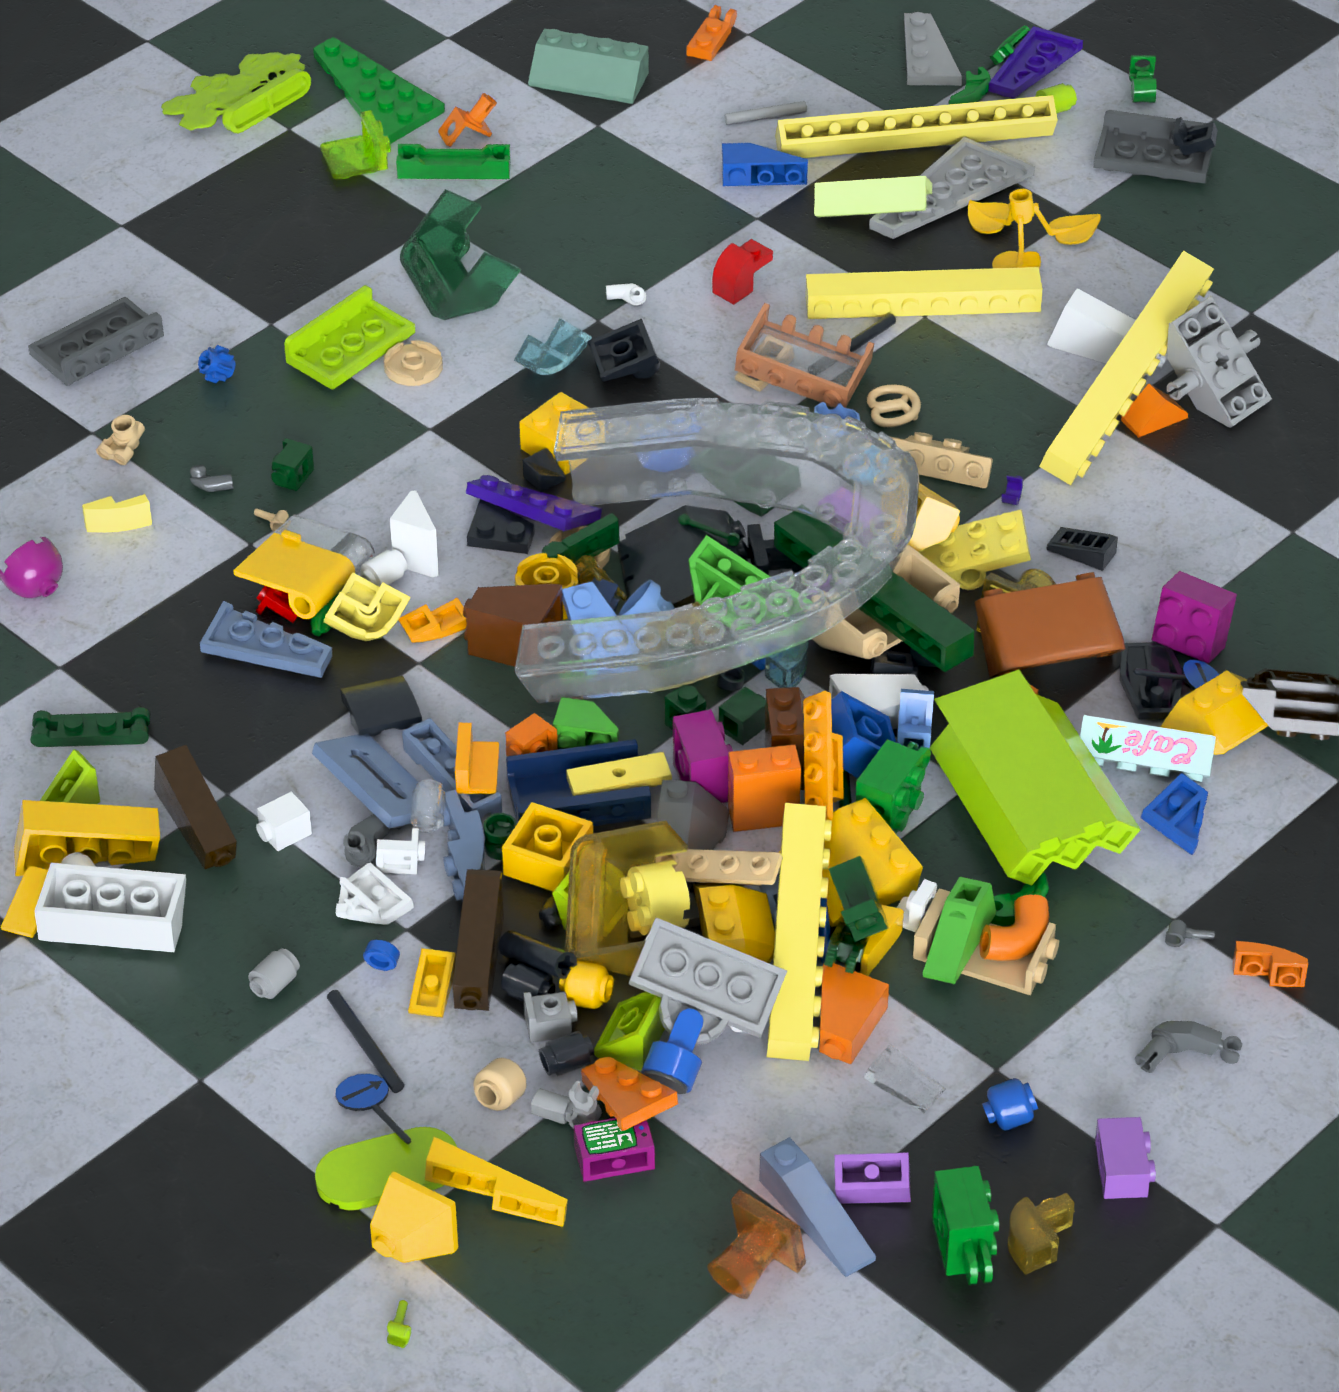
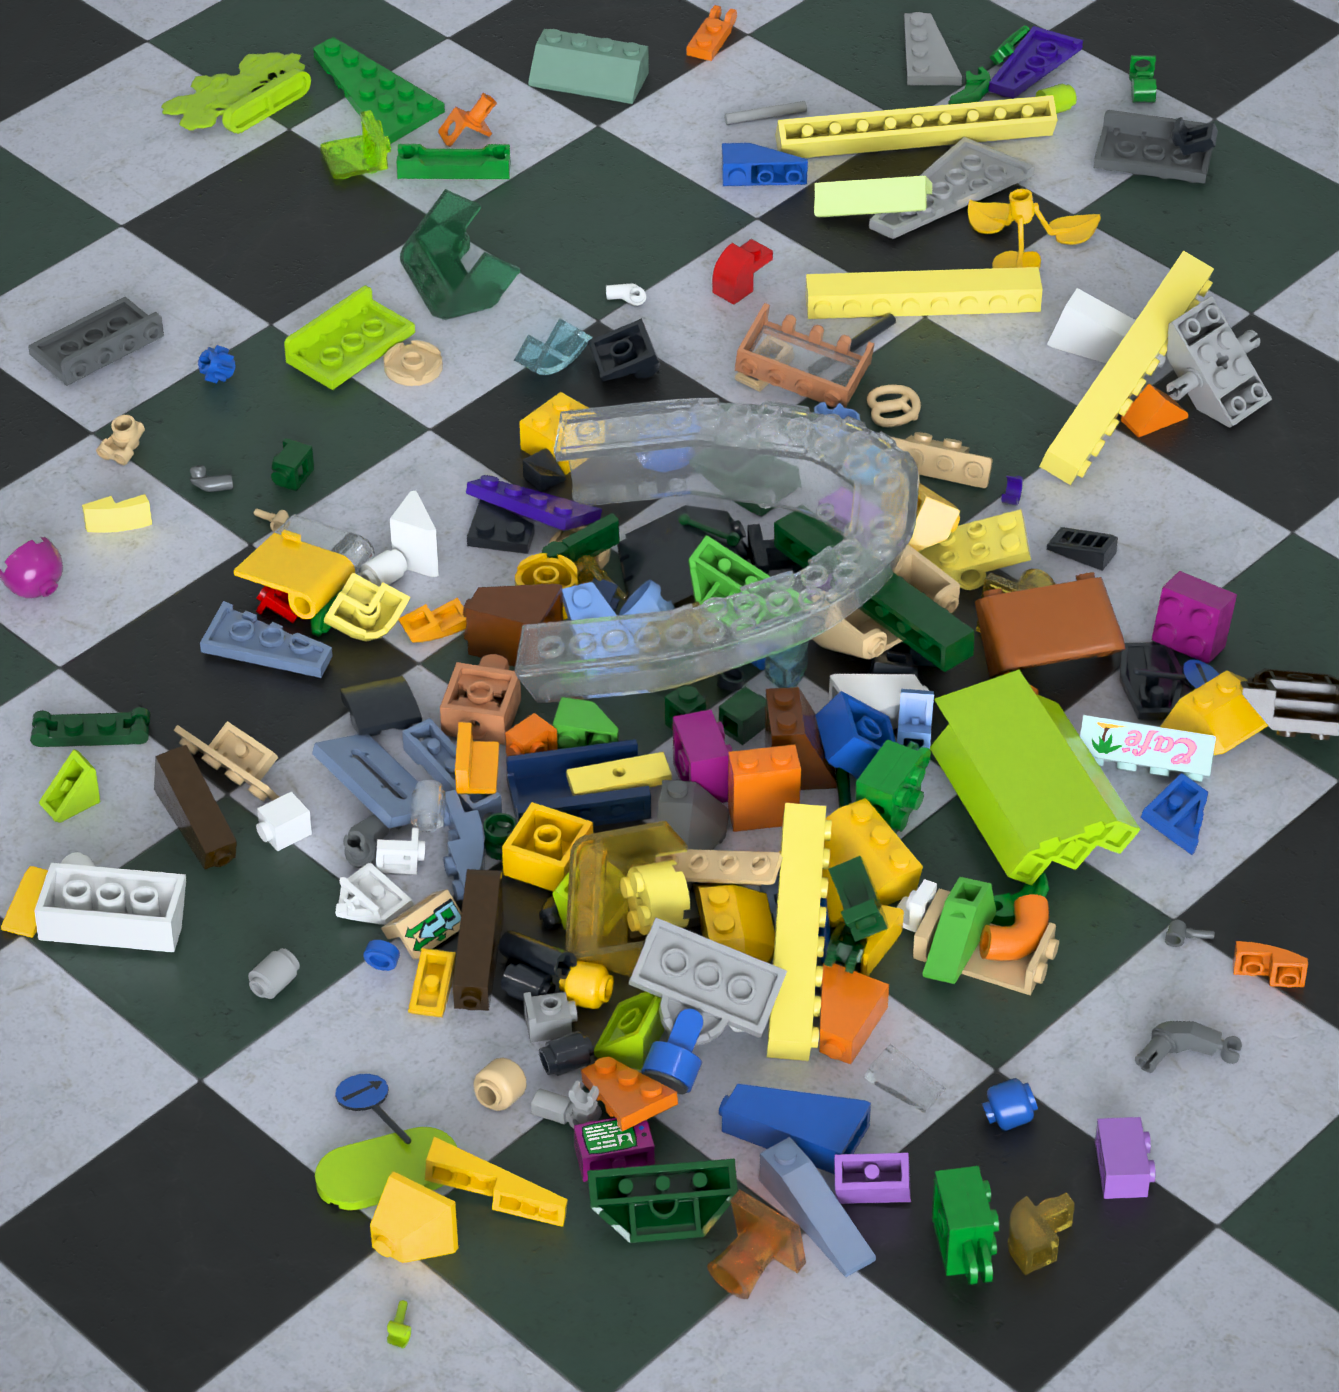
(102, 832): yellow wedge -> none
(237, 753): none -> tan bracket
(365, 1041): black bar -> none
(426, 923): none -> panel
(484, 695): none -> nougat brick
(663, 1199): none -> dark green wedge
(815, 1122): none -> blue slope
(822, 754): light orange bracket -> none

